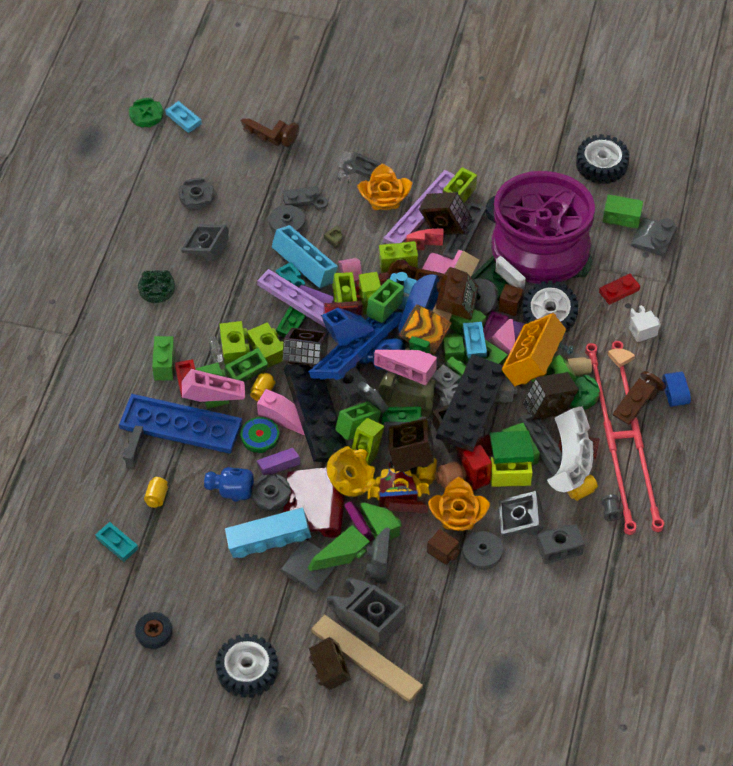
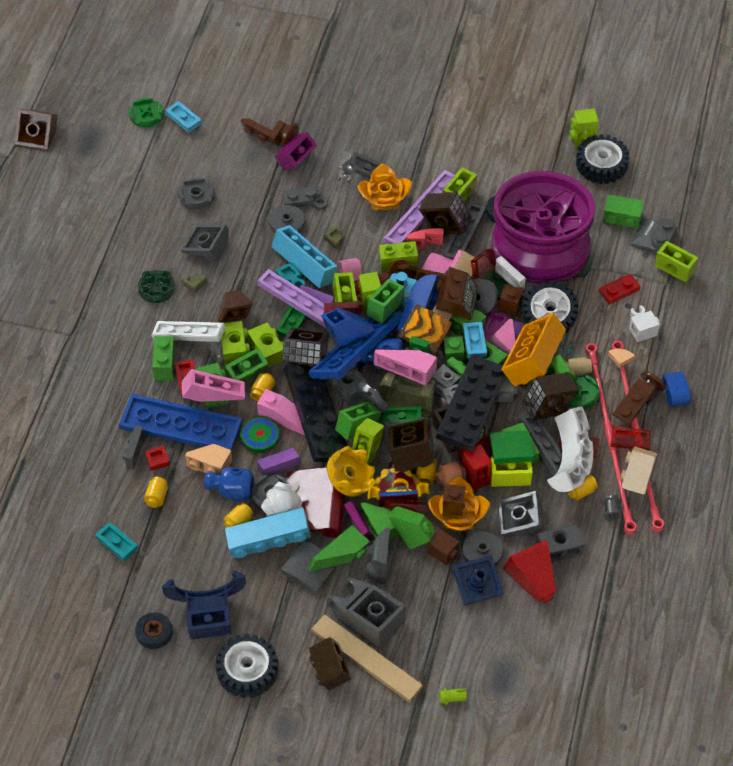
(35, 128): none -> reddish brown slope
(157, 458): none -> red plate
(190, 330): none -> white tile
(194, 283): none -> olive tile
(208, 609): none -> dark blue piece
(209, 459): none -> light nougat slope
(234, 307): none -> reddish brown slope
(239, 515): none -> yellow brick
(281, 499): none -> white hair
(295, 151): none -> magenta brick
(412, 526): none -> bright green slope
(453, 499): none -> reddish brown brick
(454, 695): none -> lime pin
(476, 581): none -> dark blue plate
(483, 263): none -> clear red tile
(533, 571): none -> red slope
(583, 125): none -> lime brick
(630, 438): none -> clear red tile
(639, 470): none -> tan brick
(676, 261): none -> lime brick

